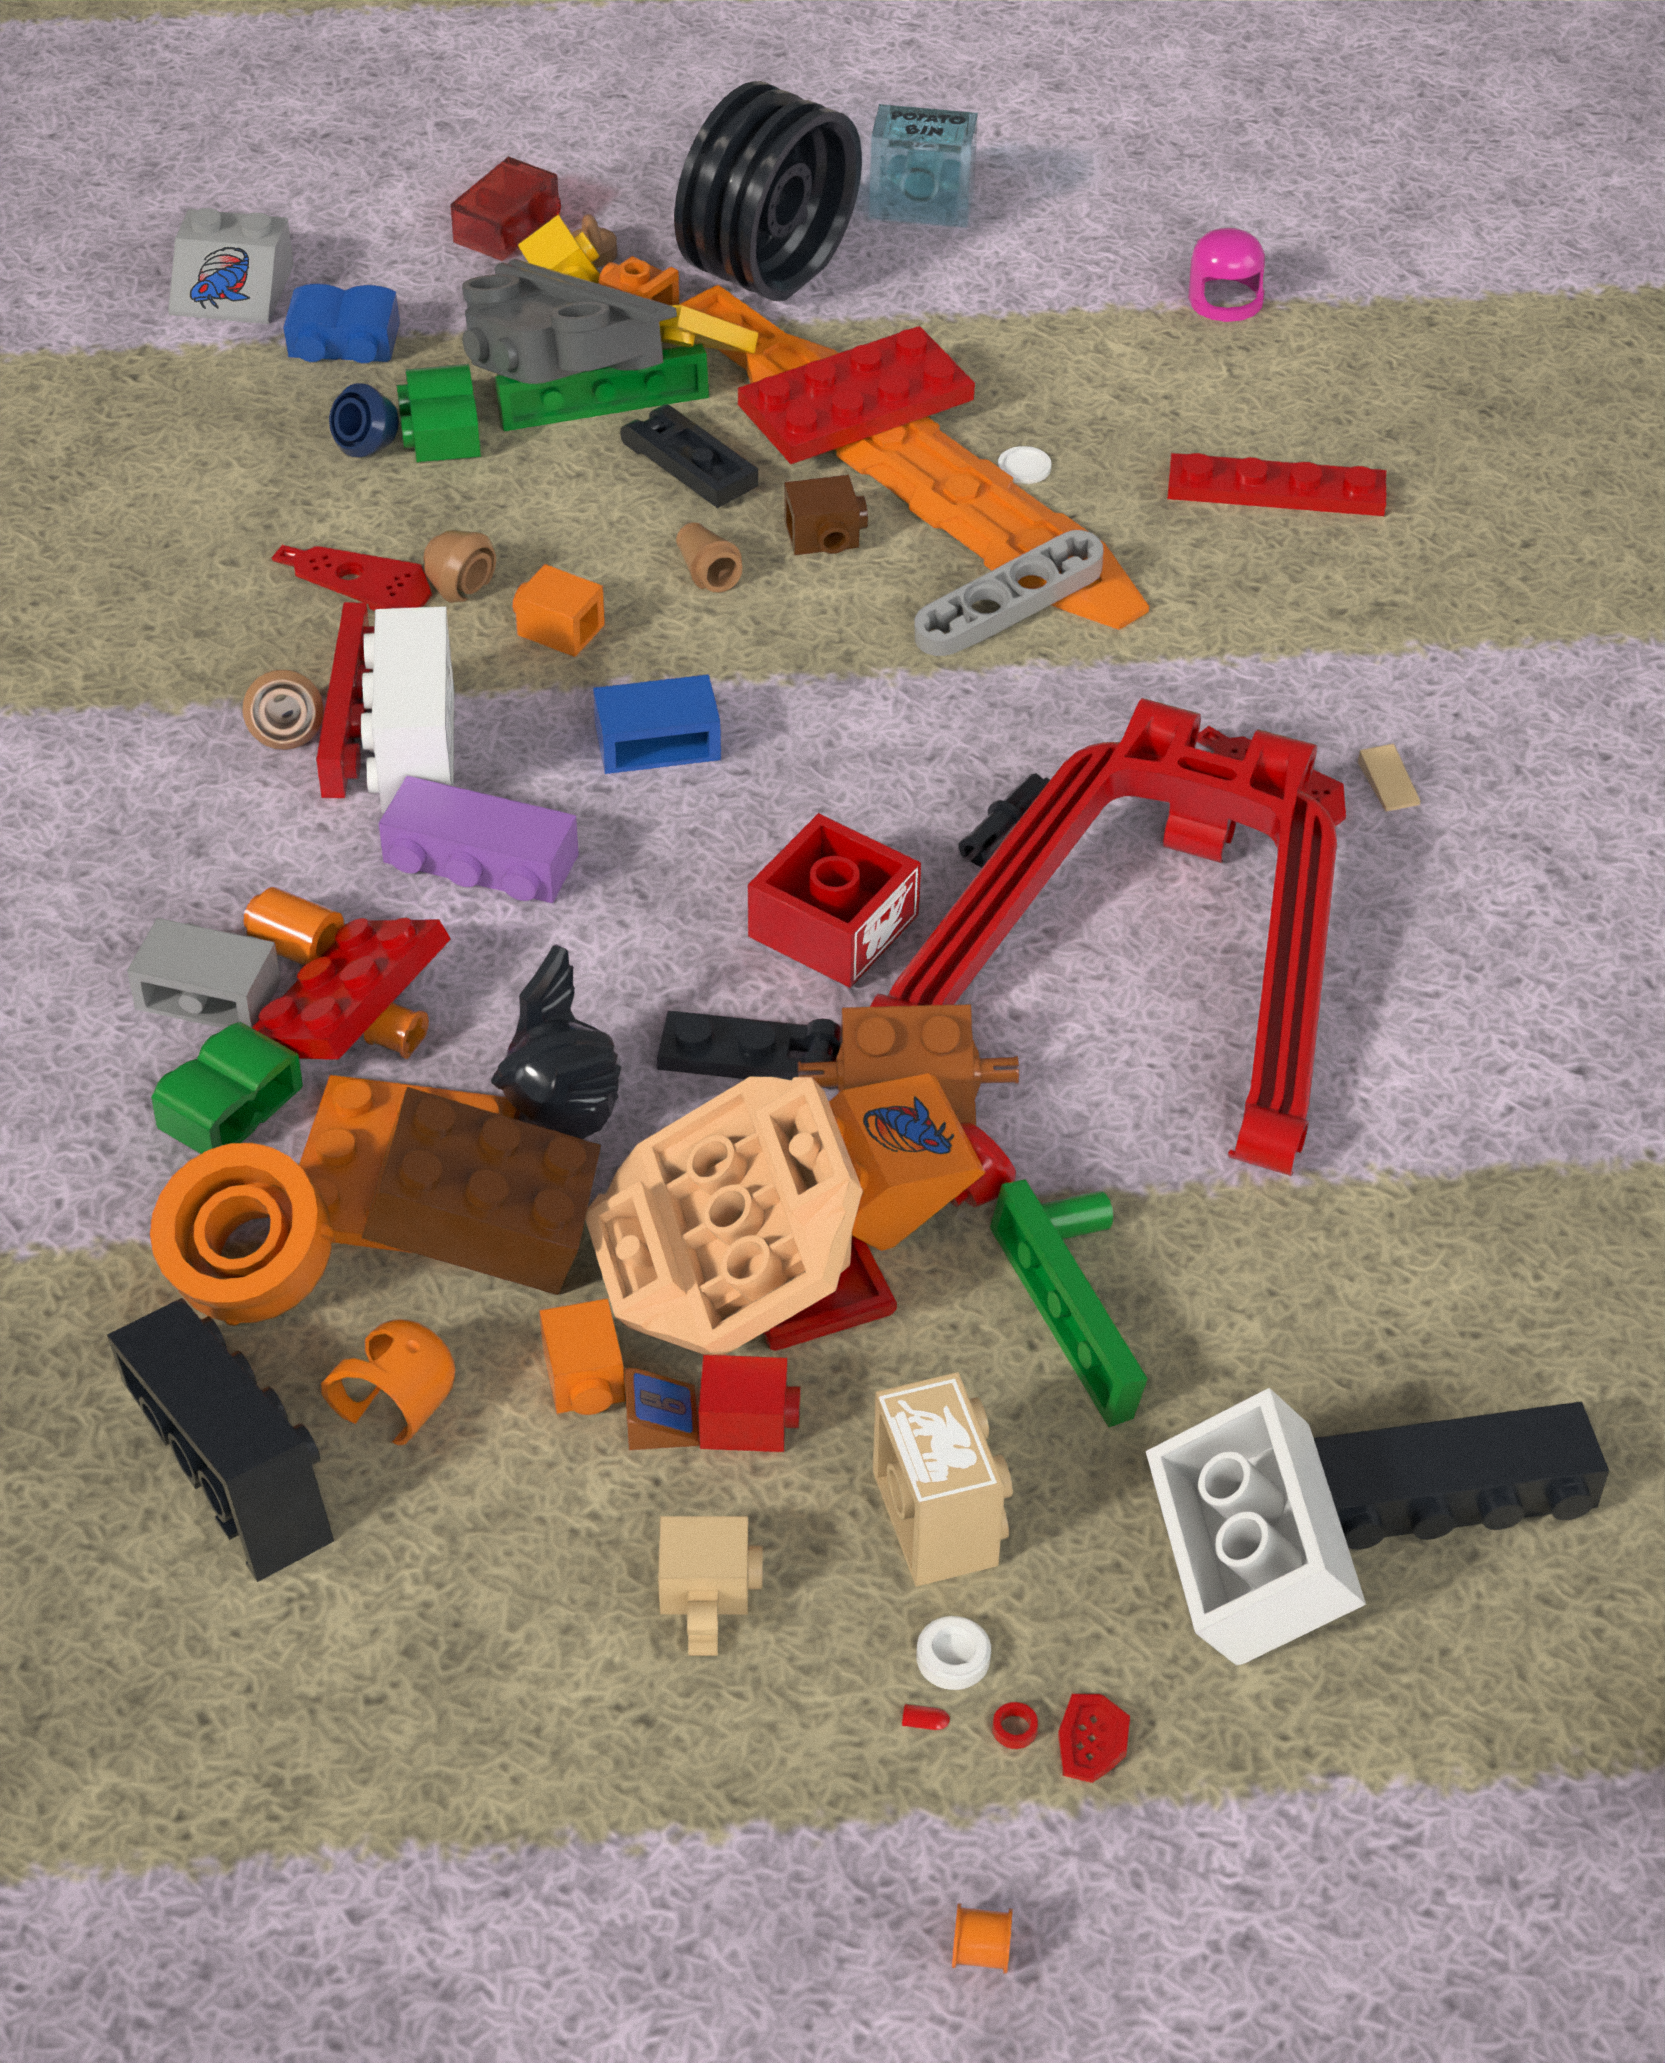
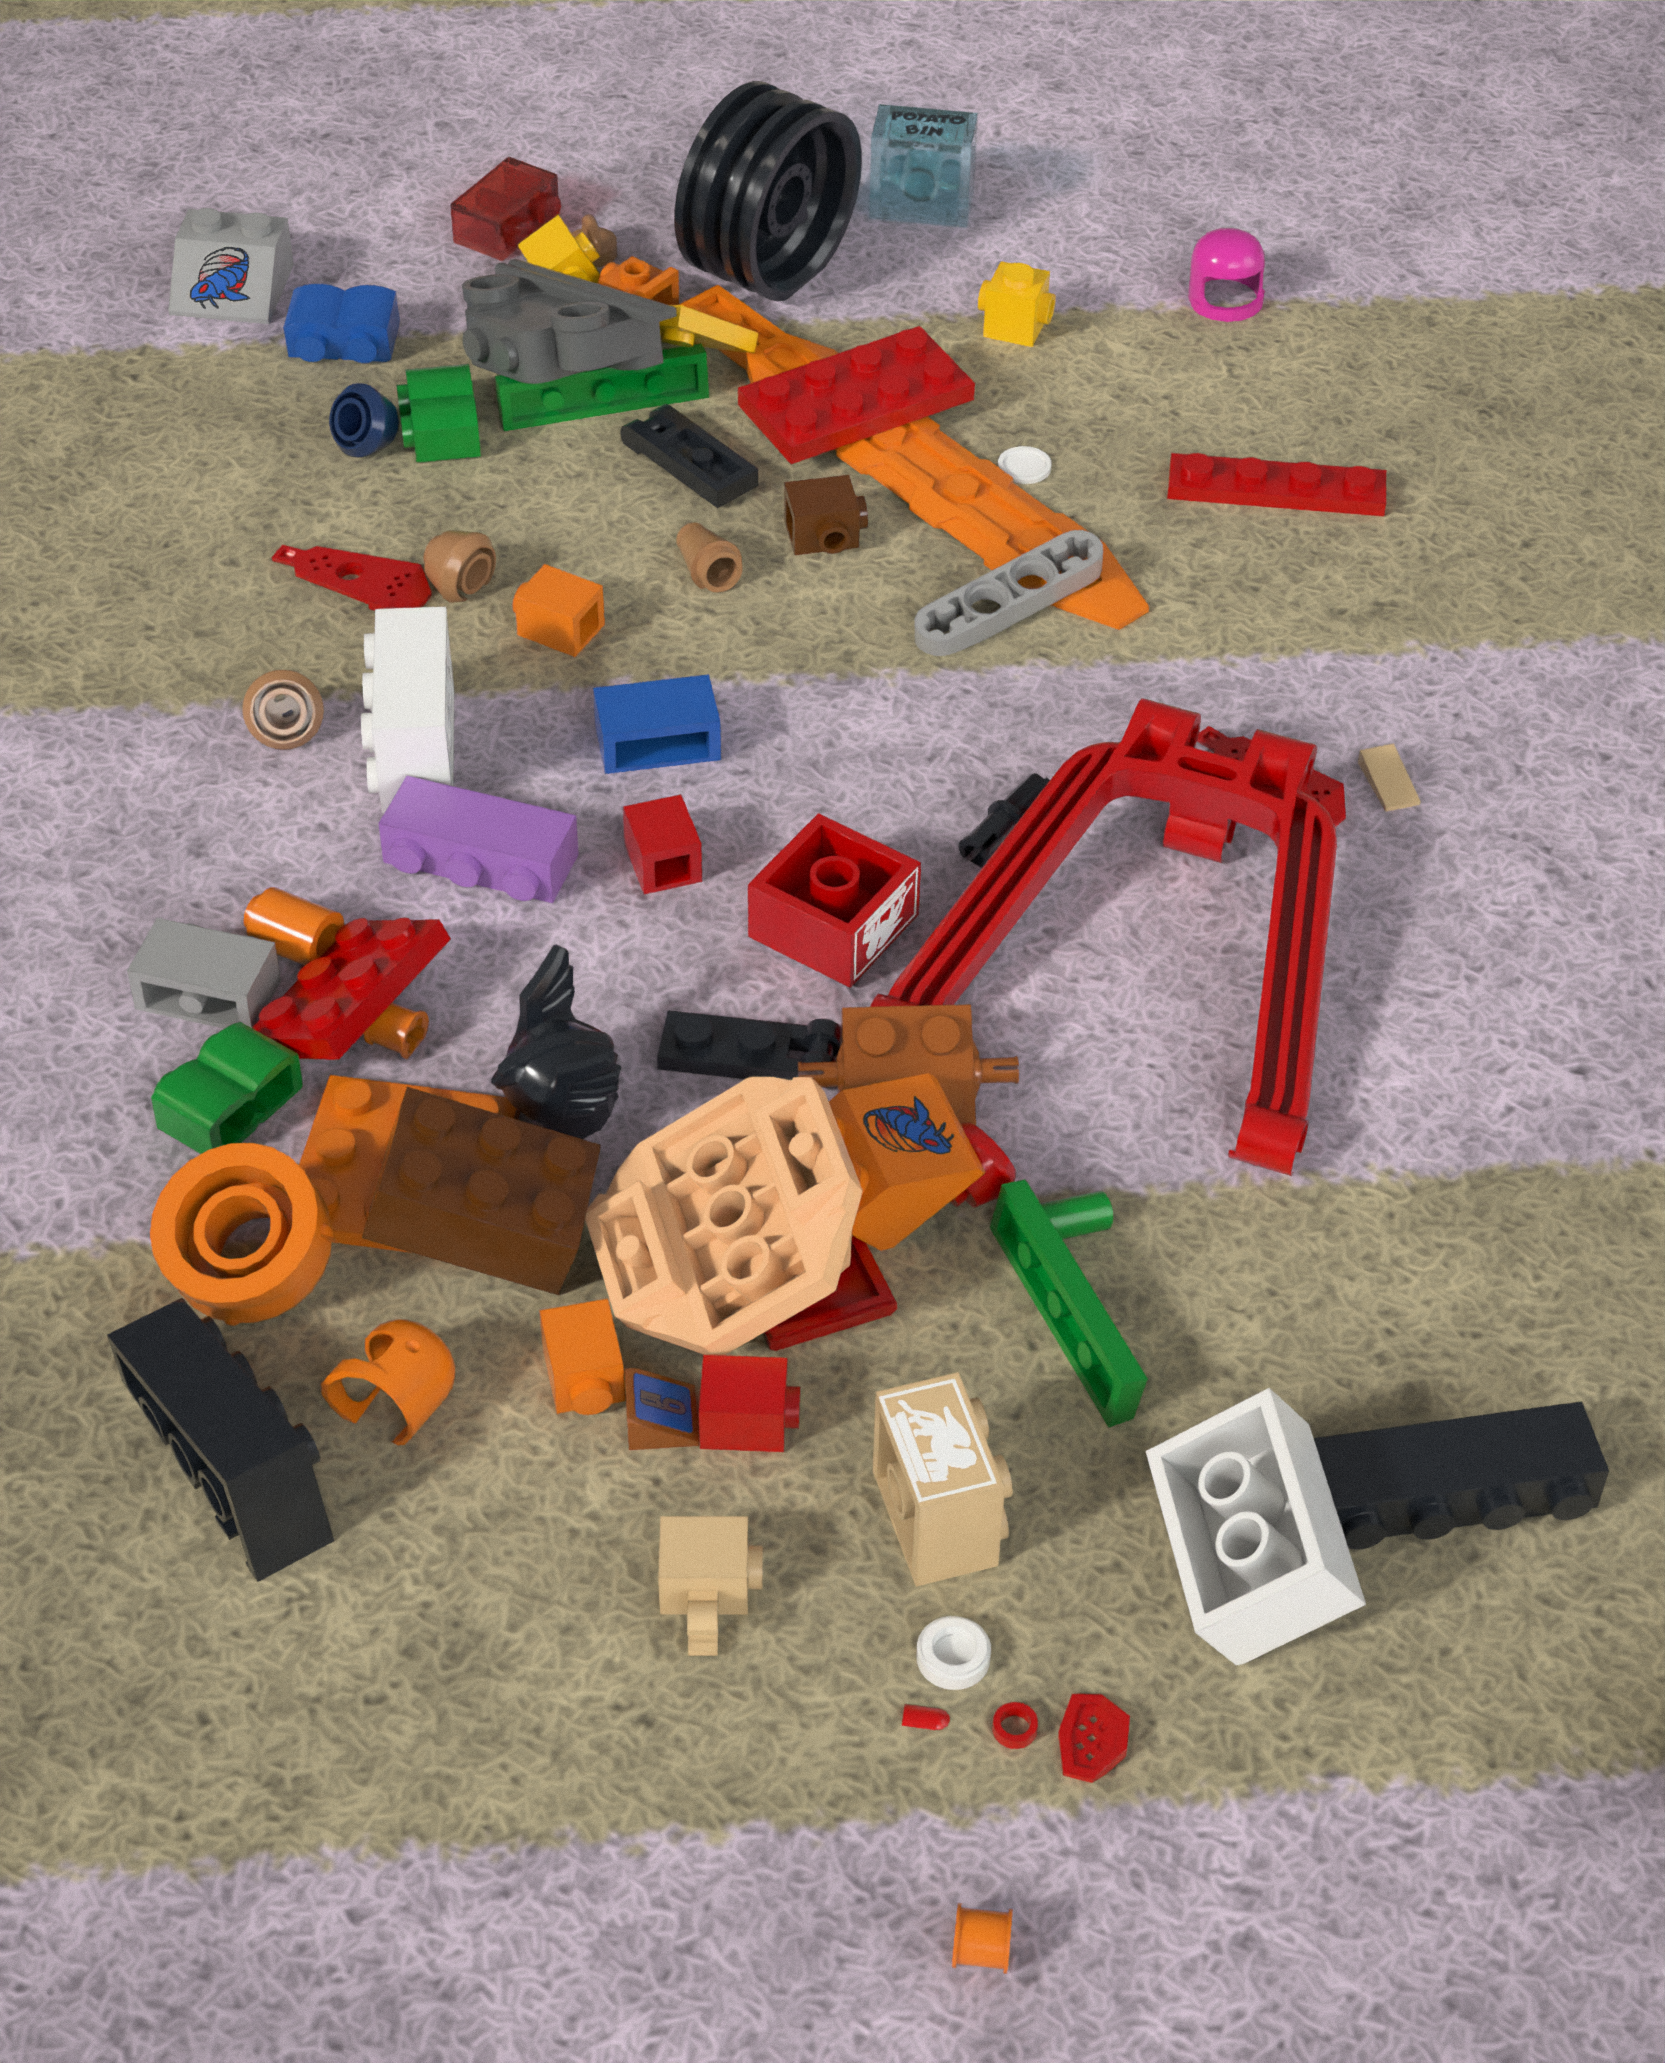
(337, 753): red plate -> none
(662, 844): none -> red brick
(1016, 303): none -> yellow brick

